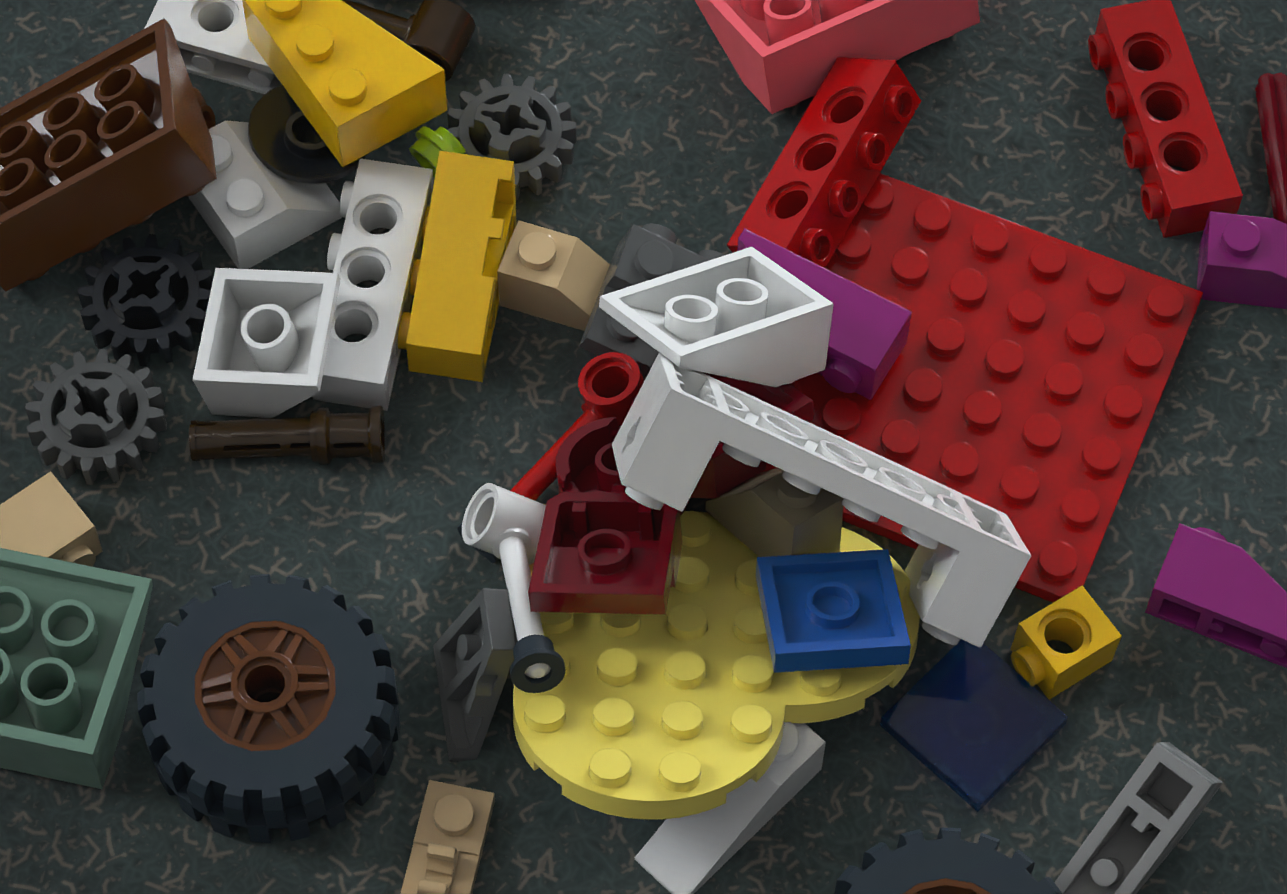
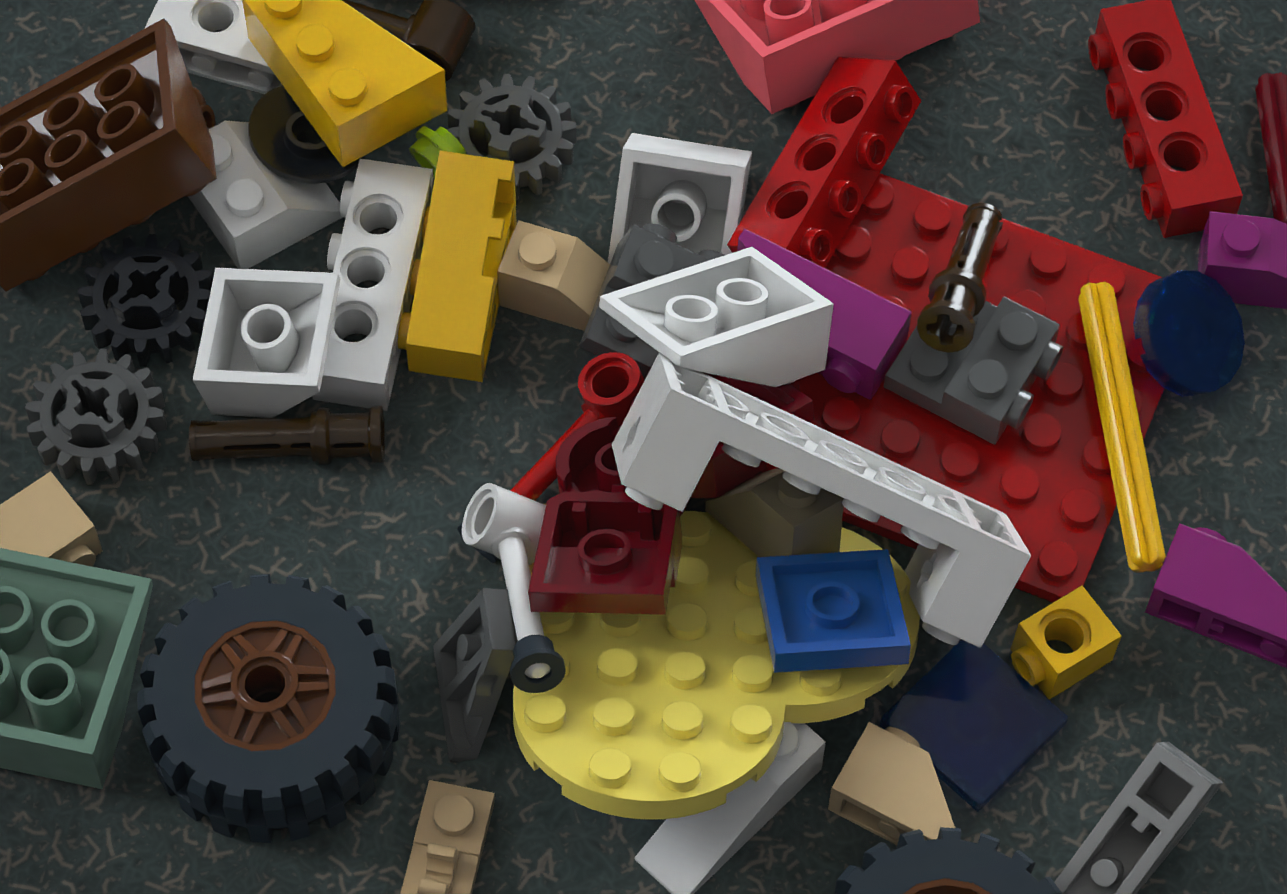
(681, 186): none -> white slope
(890, 787): none -> tan slope
(959, 291): none -> dark brown pin
(987, 380): none -> dark grey plate
(1121, 428): none -> yellow axle
(1189, 333): none -> clear blue tile

